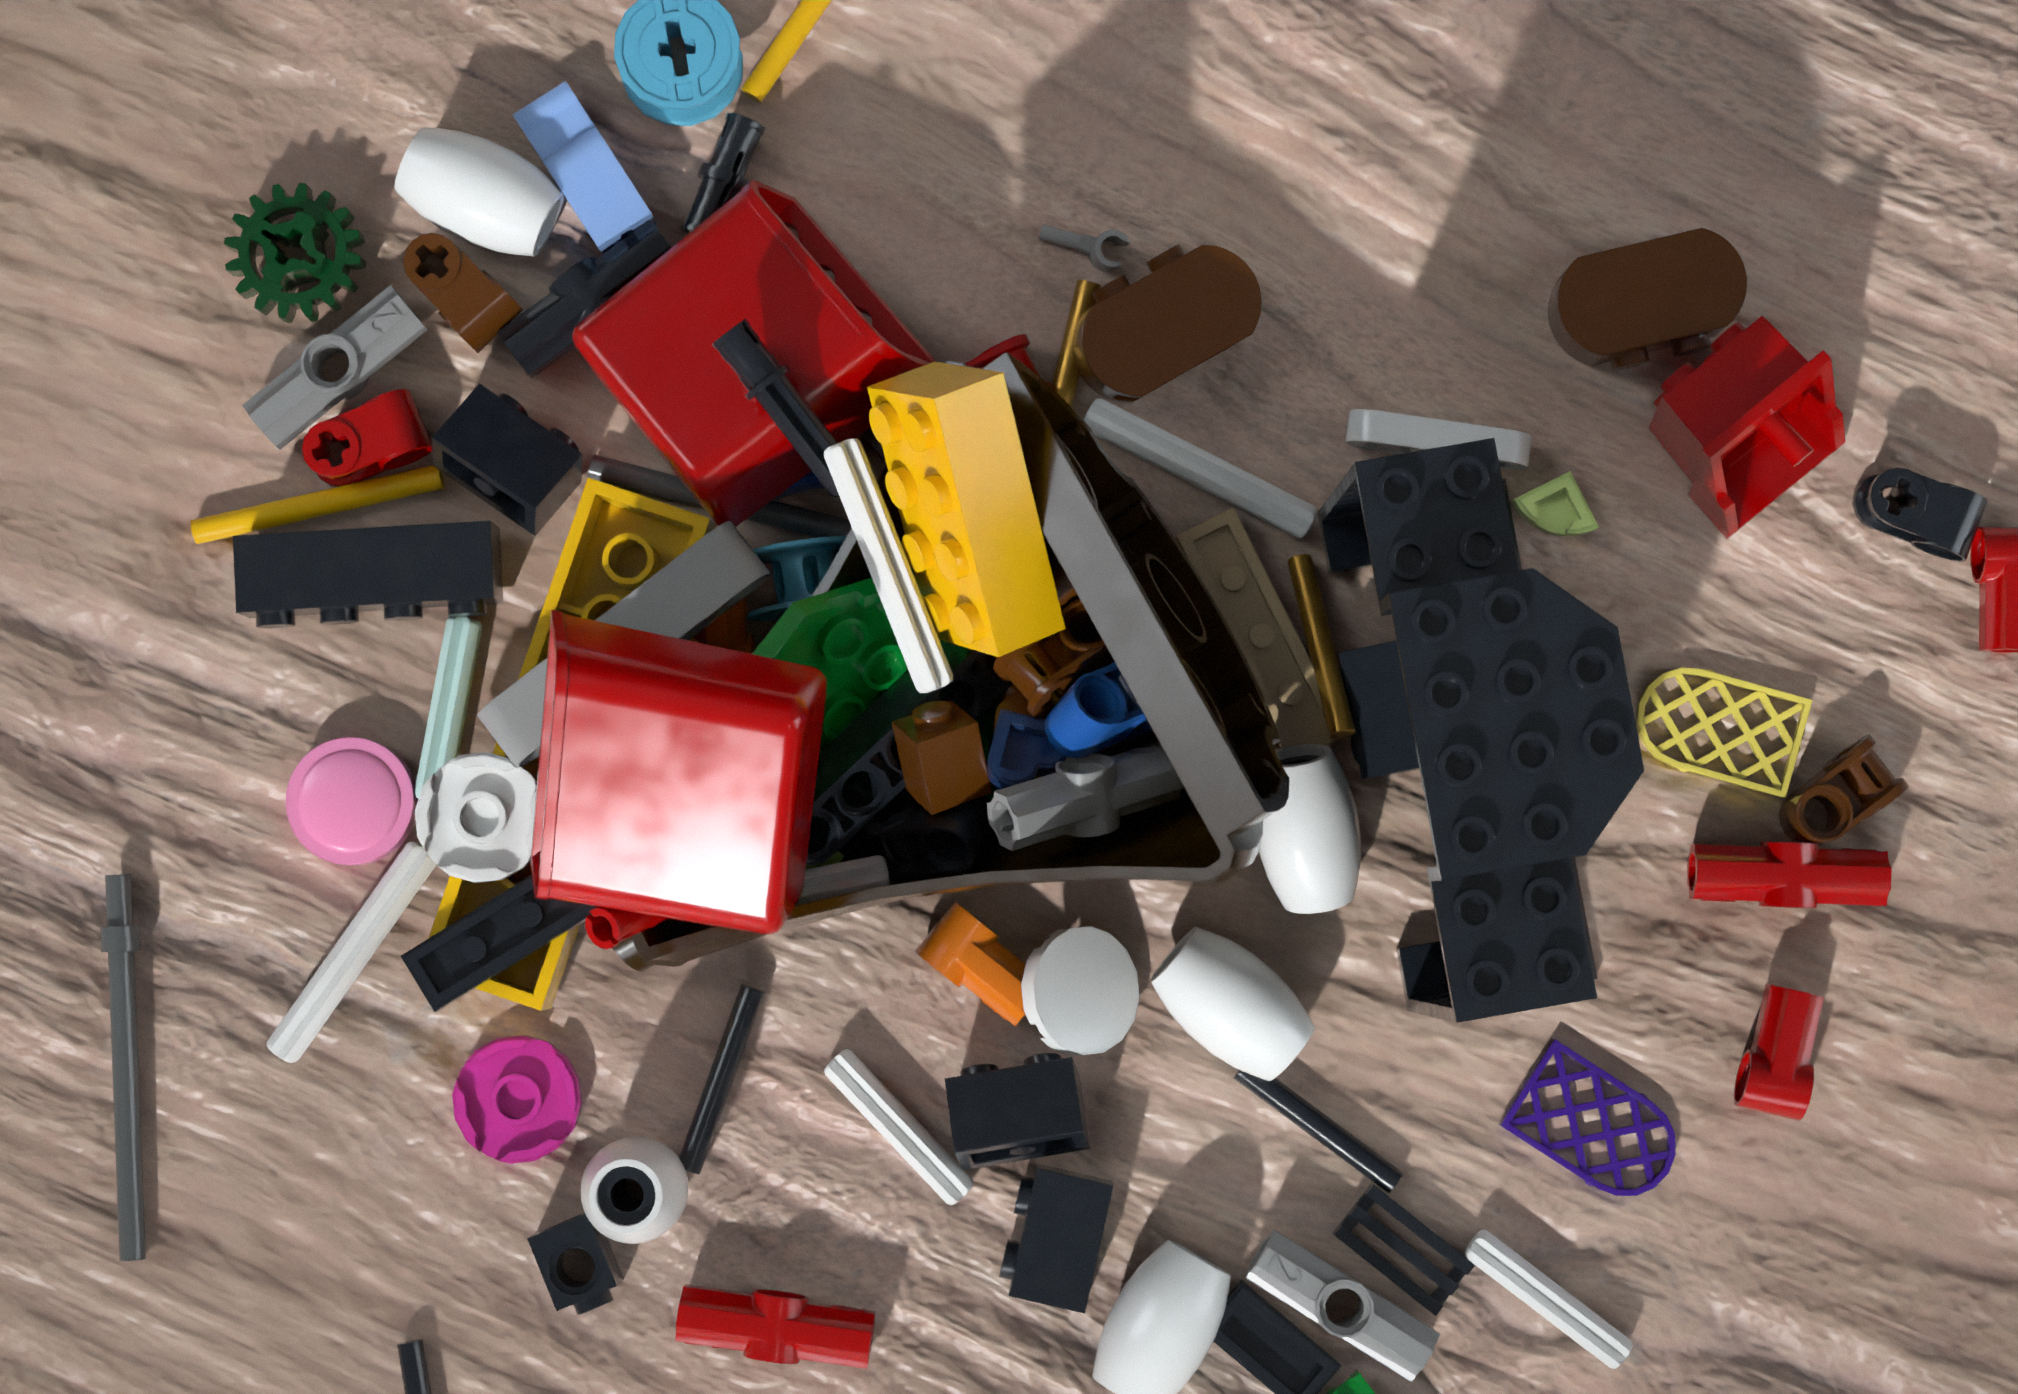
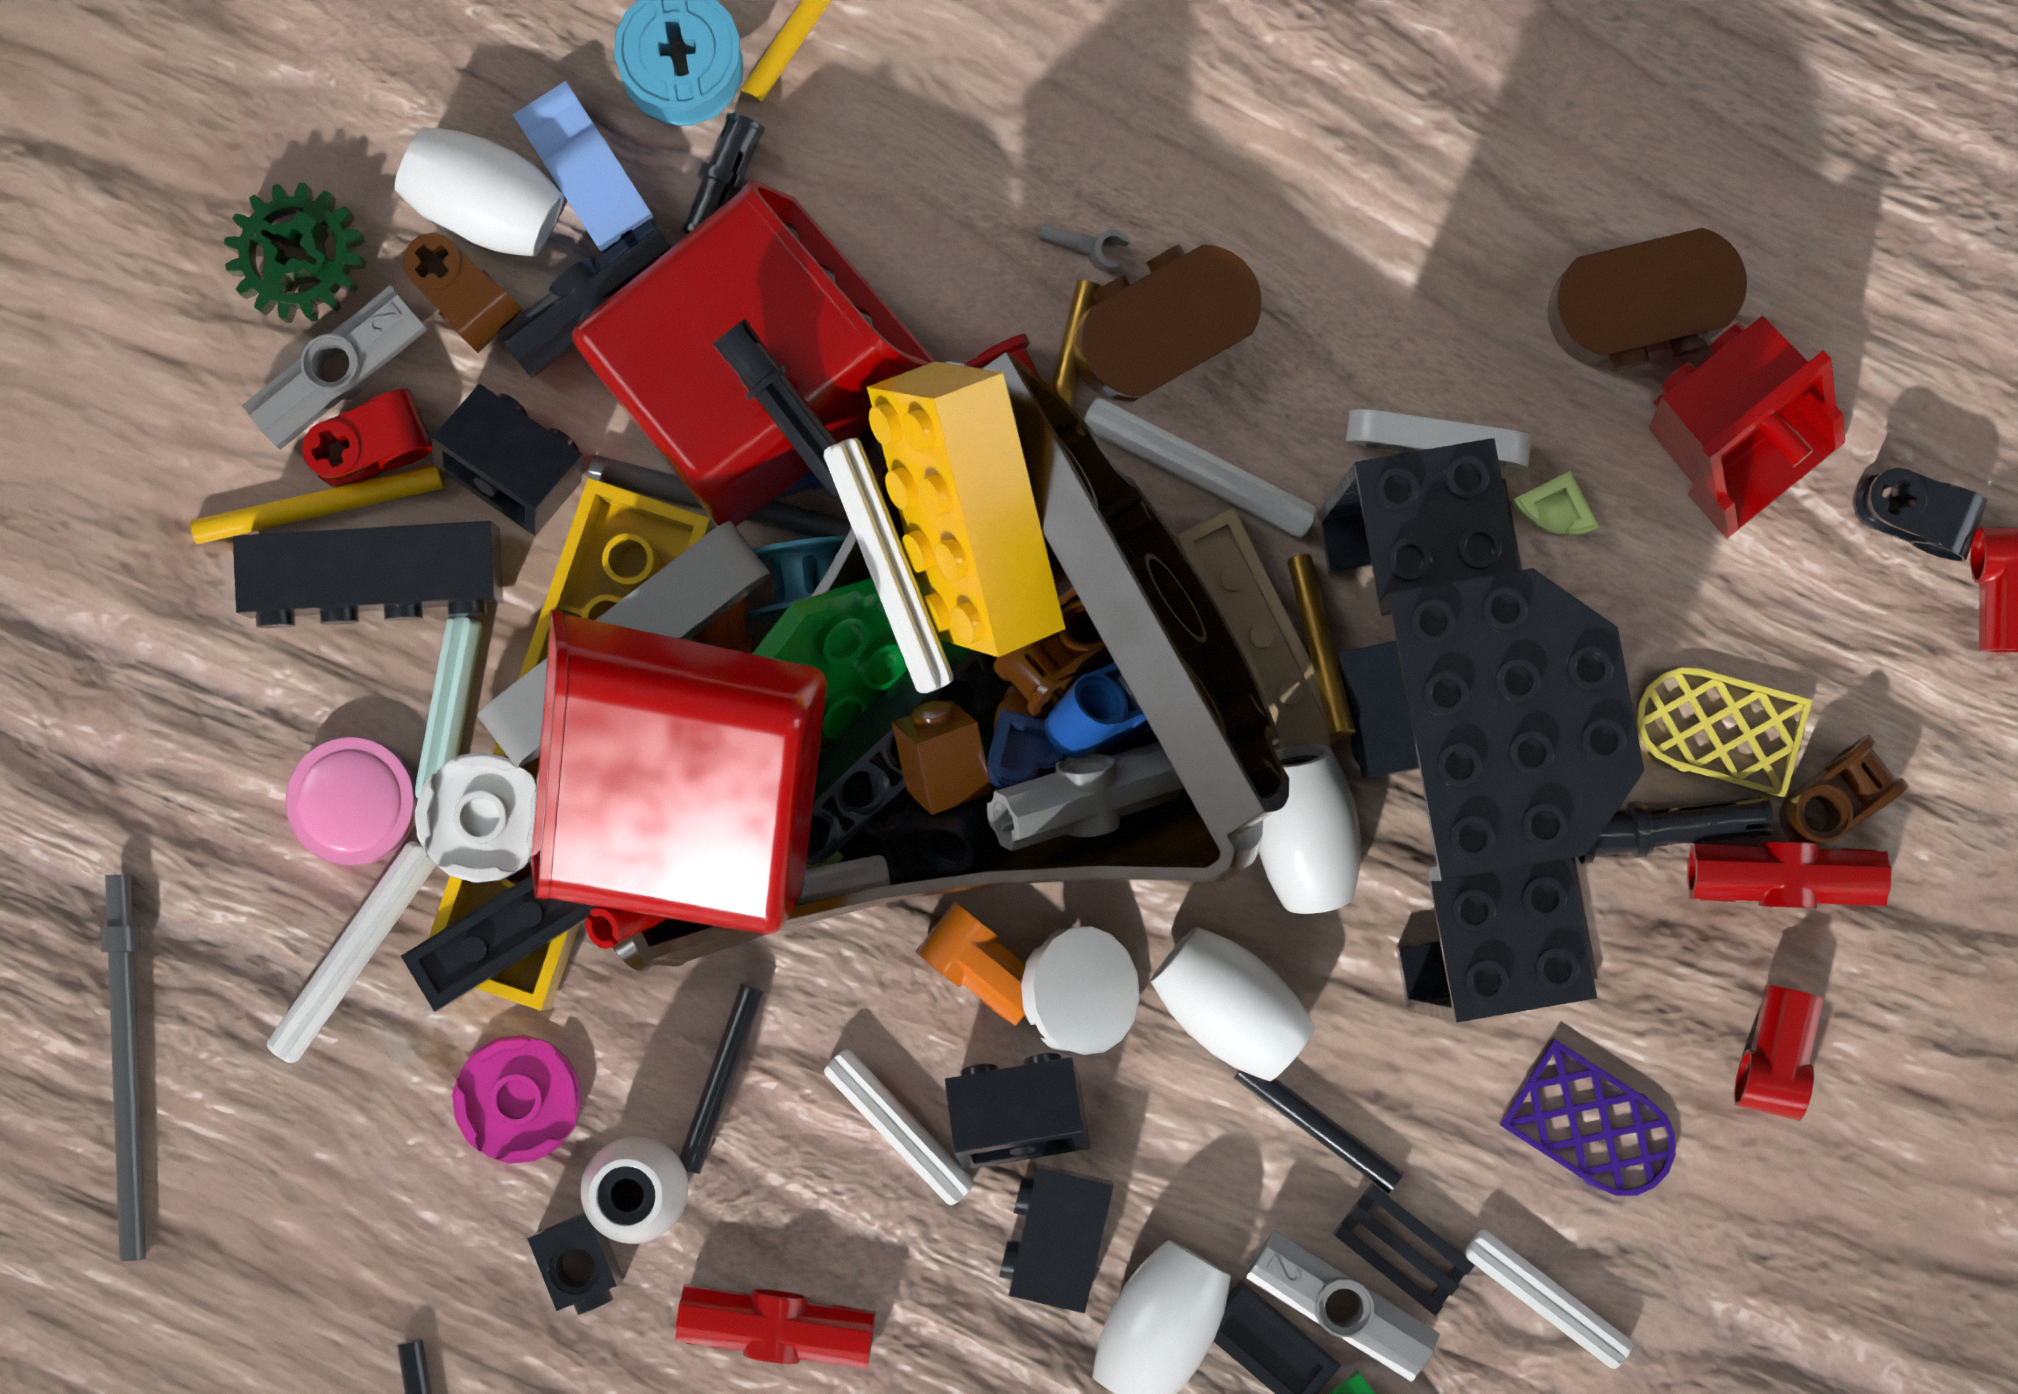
(1643, 828): none -> black pin

